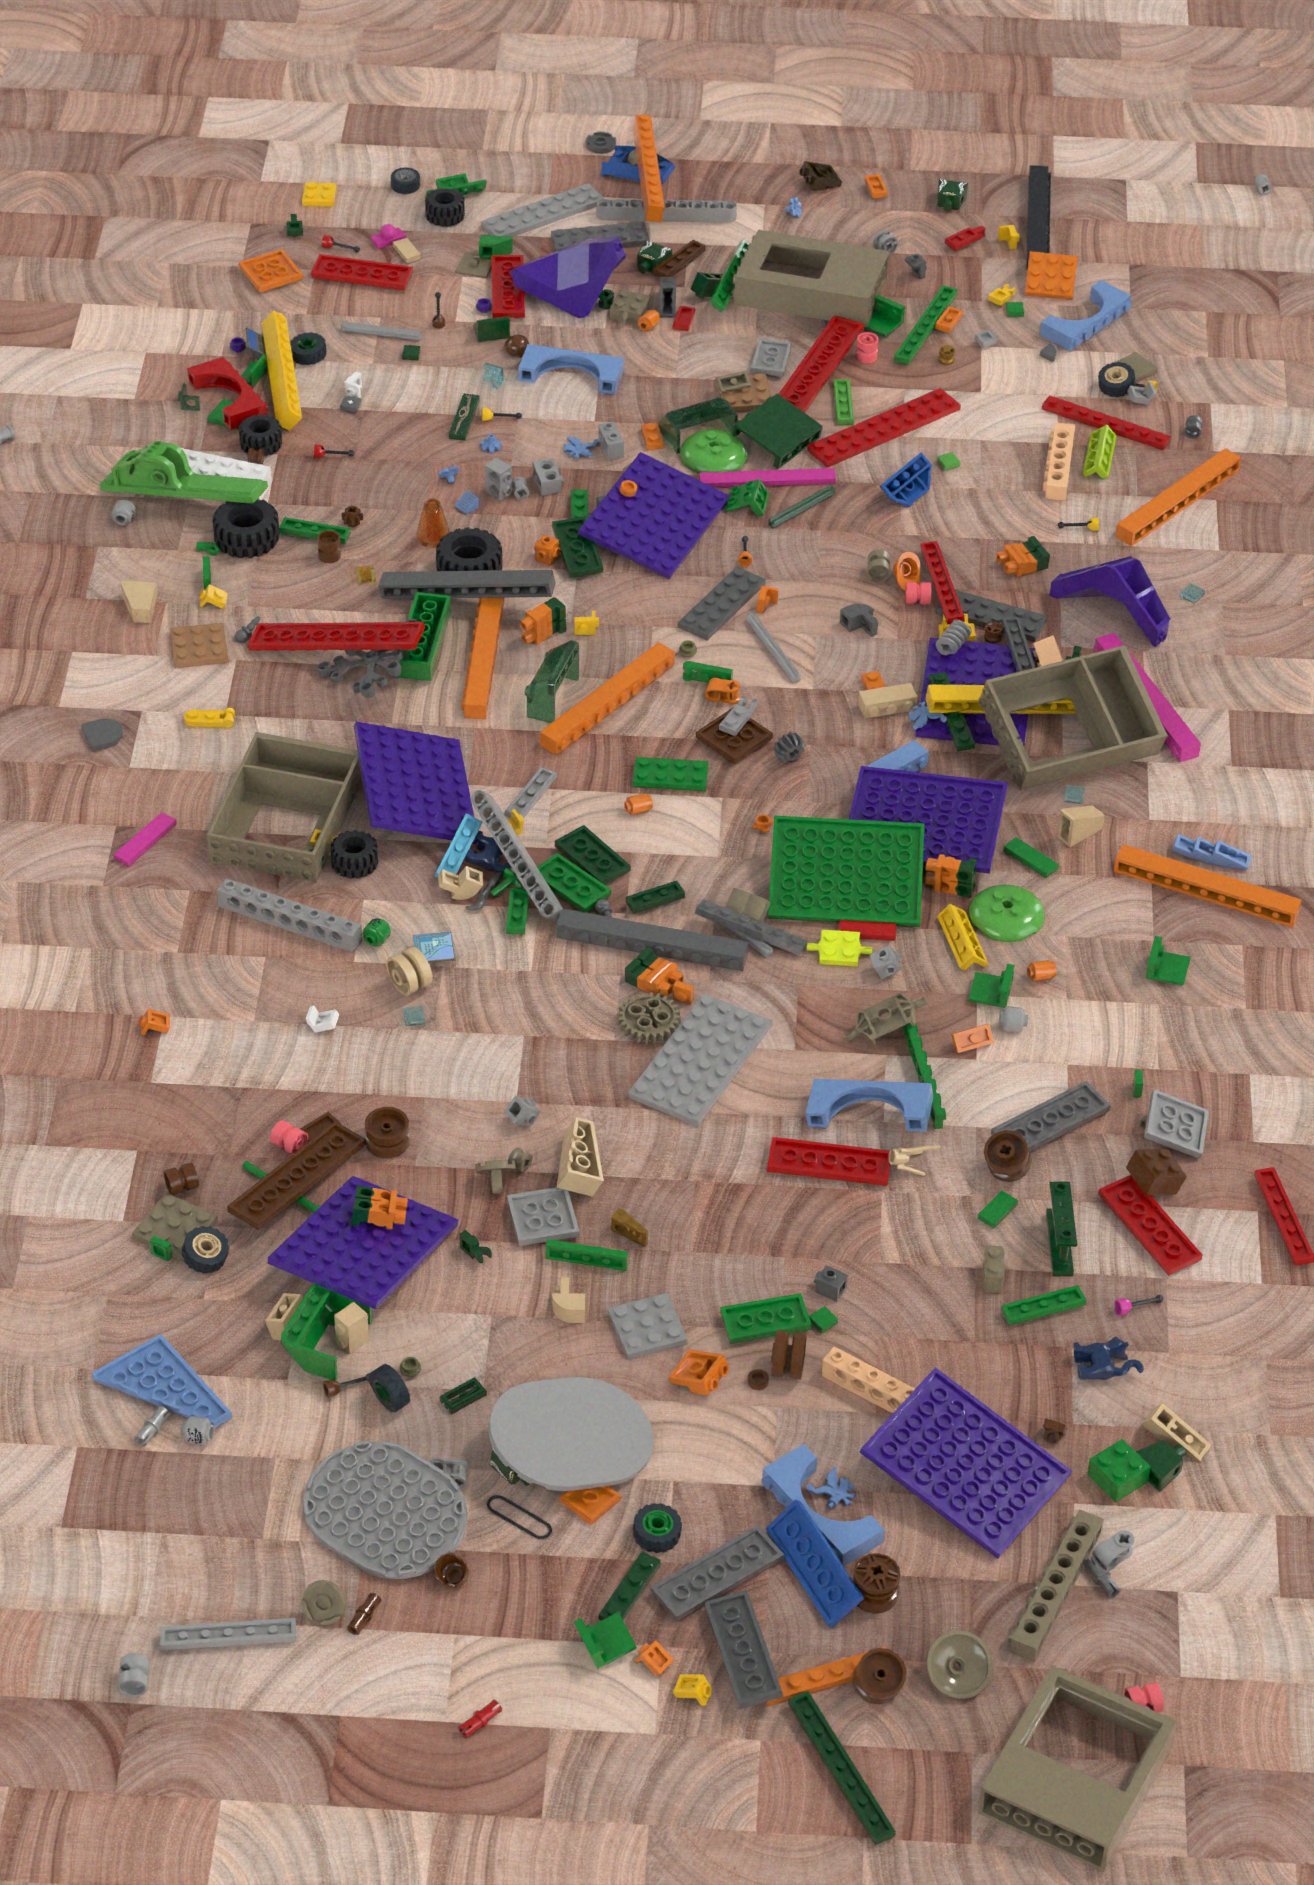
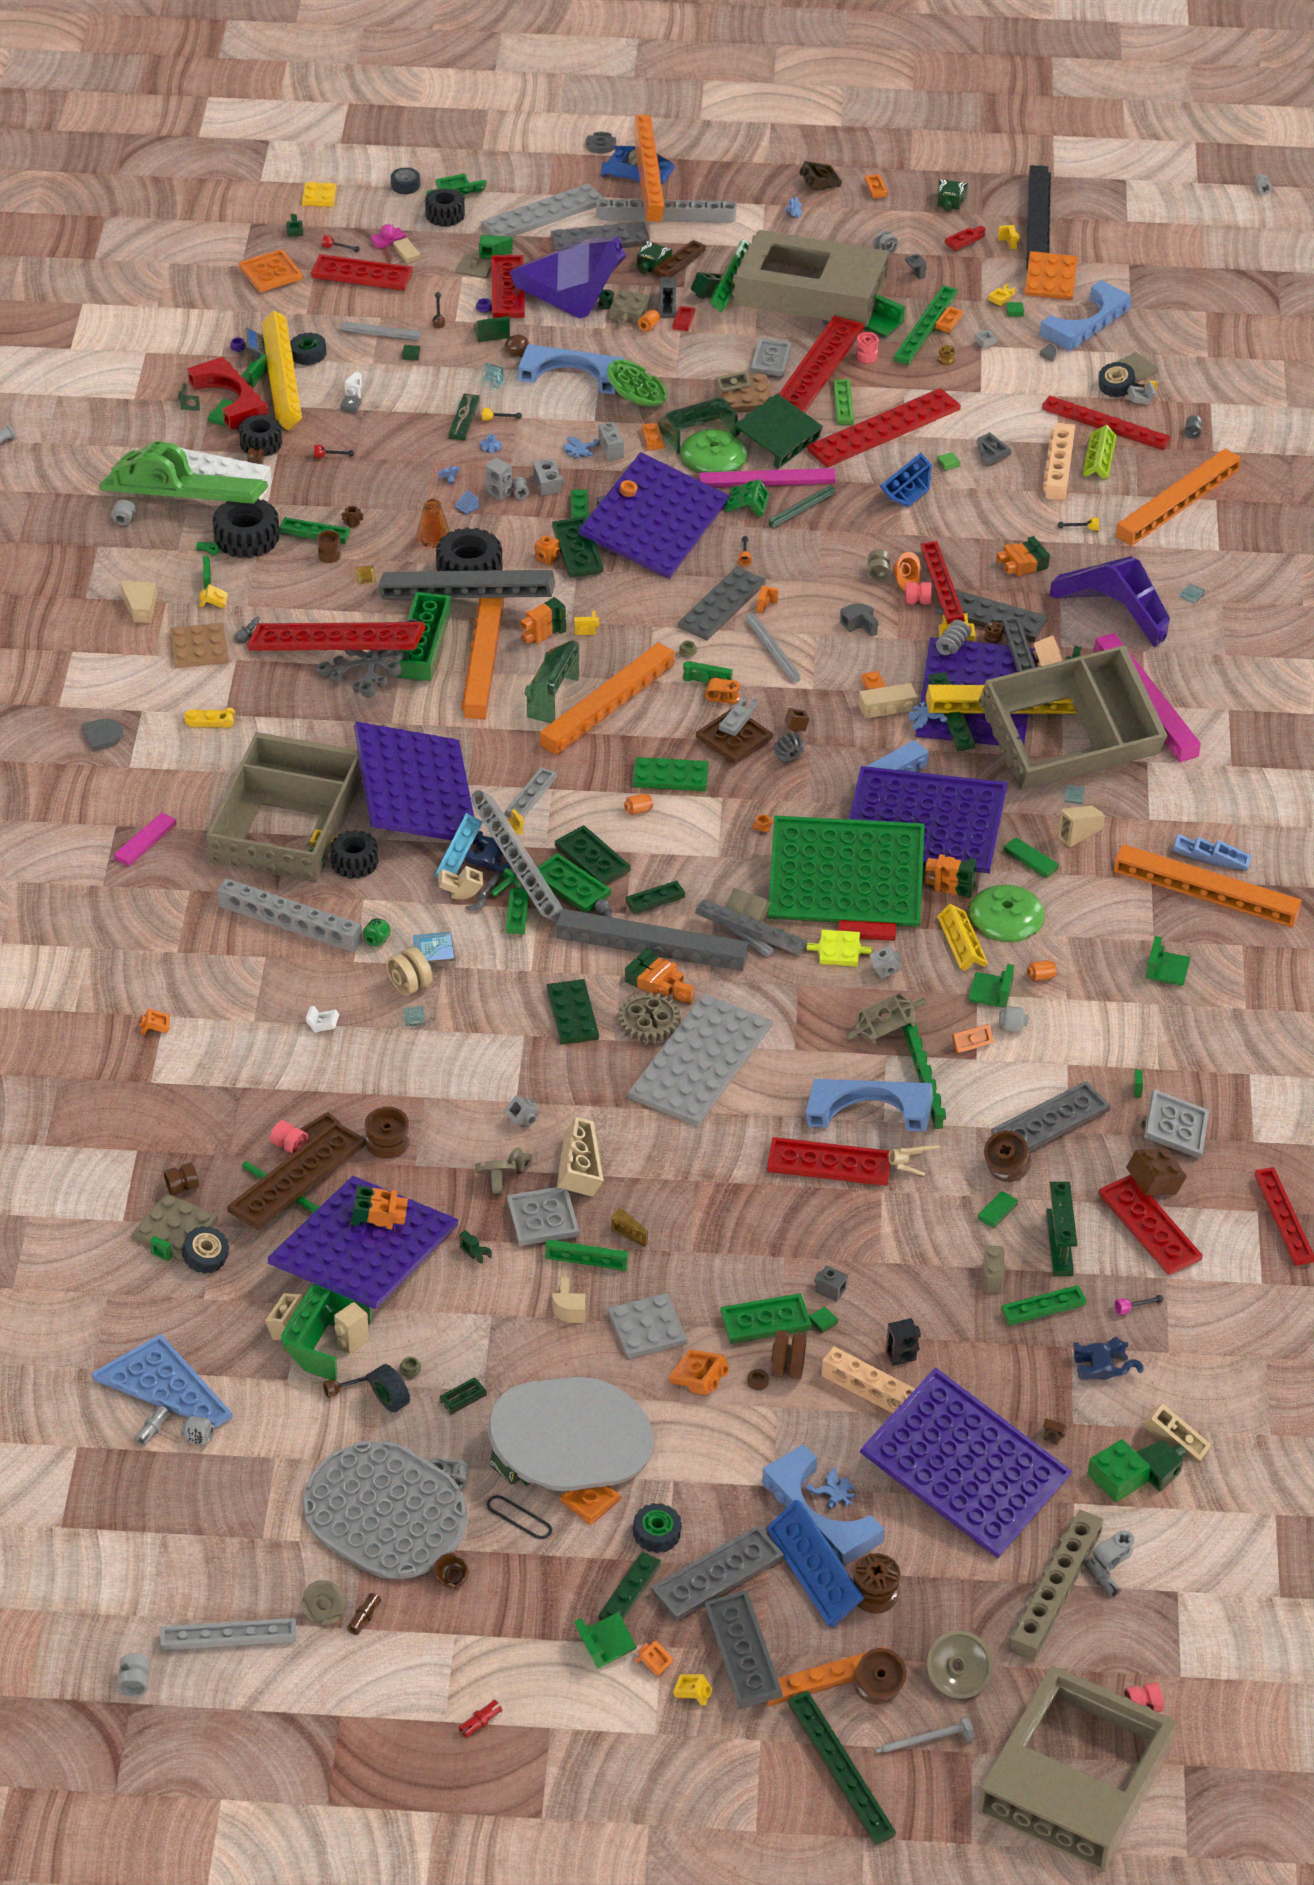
(572, 1011): none -> dark green plate
(635, 384): none -> bright green brick
(796, 720): none -> reddish brown plate
(902, 1341): none -> black brick
(964, 1726): none -> light grey piece
(992, 449): none -> dark grey wing

